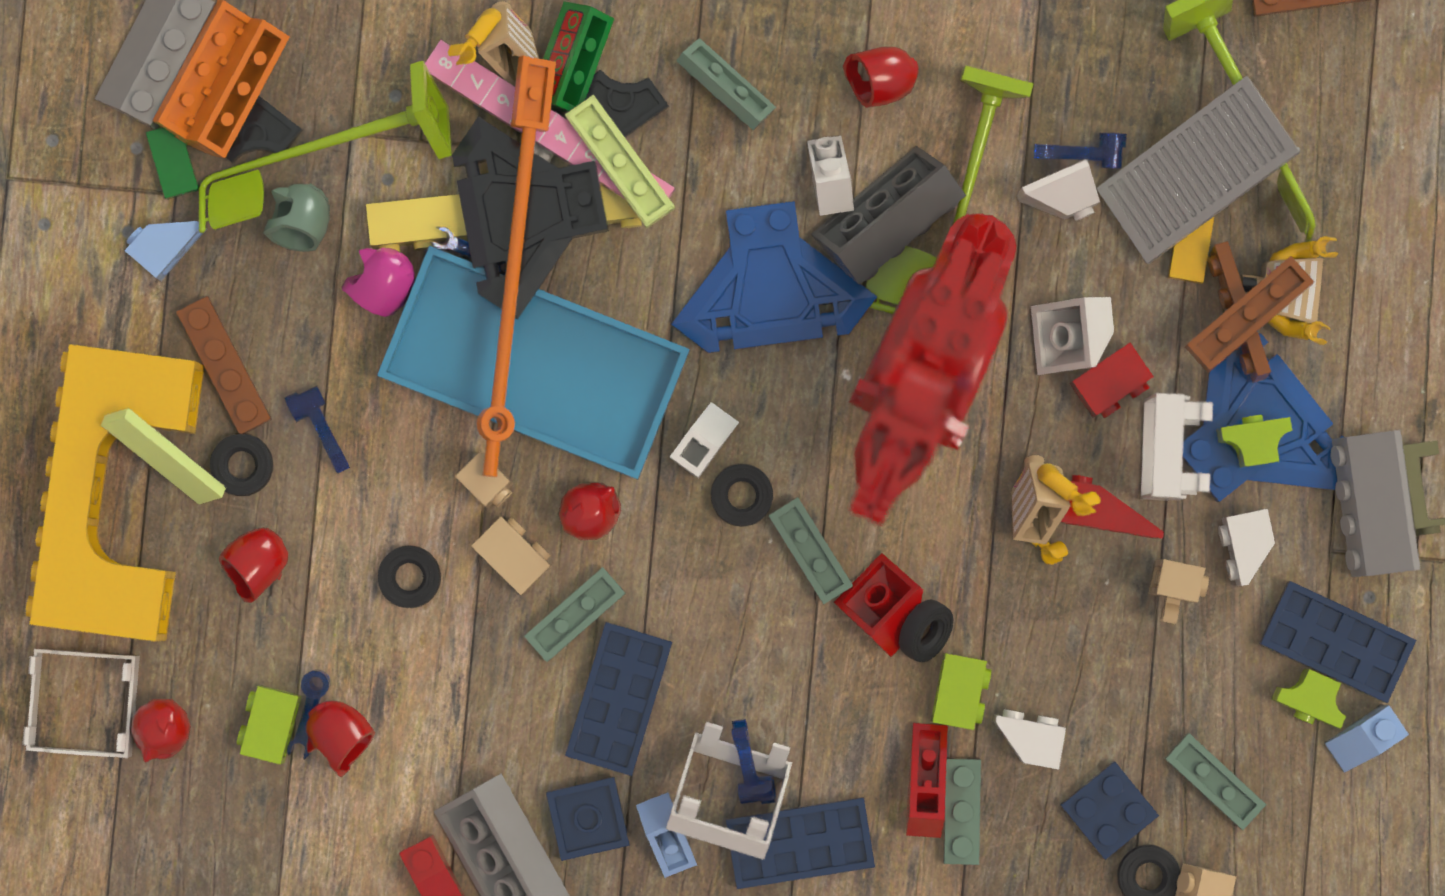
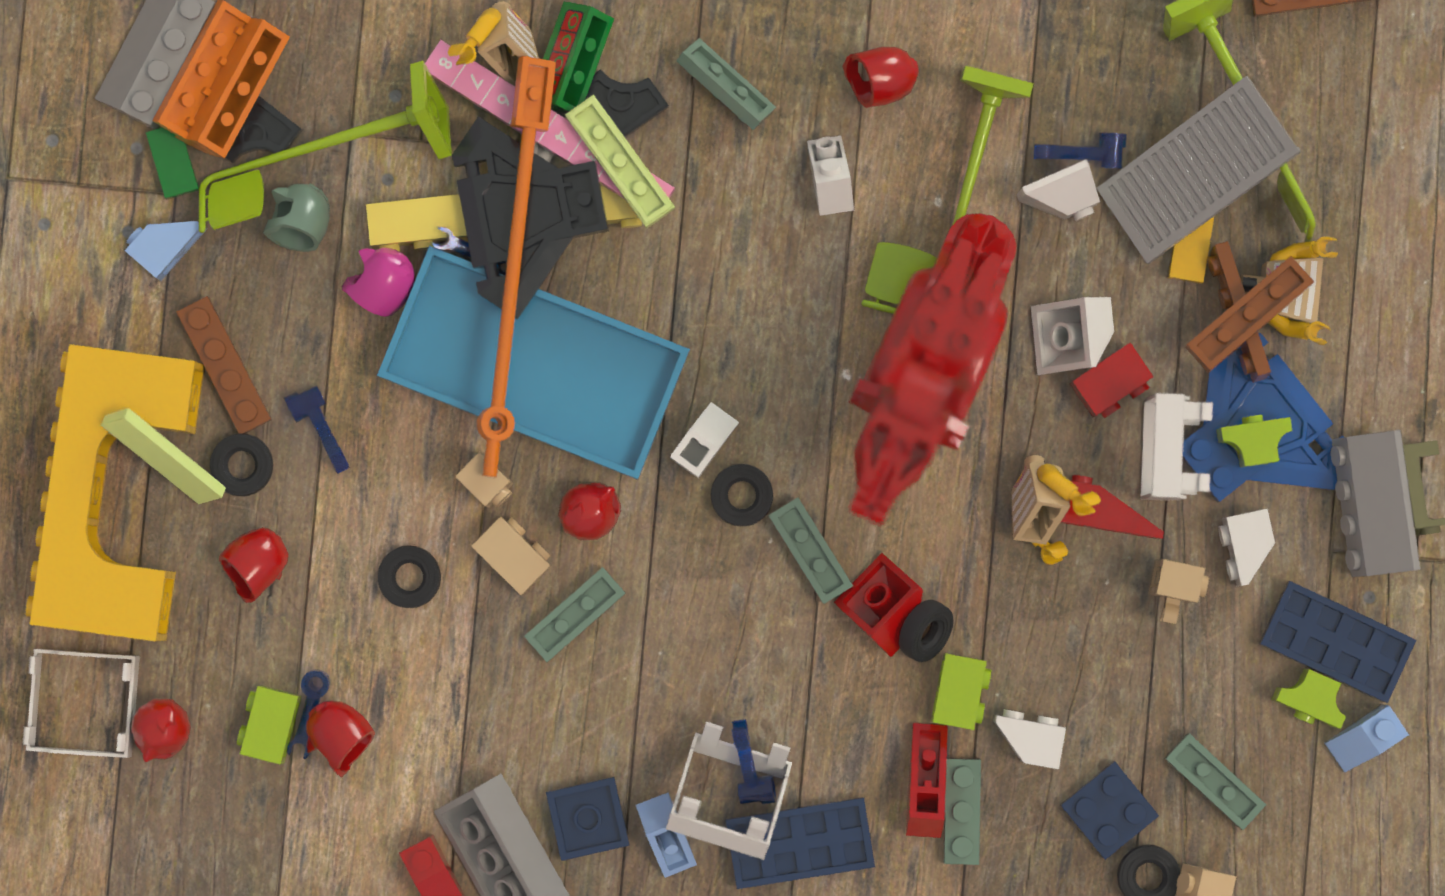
(618, 699): dark blue plate -> none
(770, 286): blue plate -> none
(889, 214): dark grey slope -> none

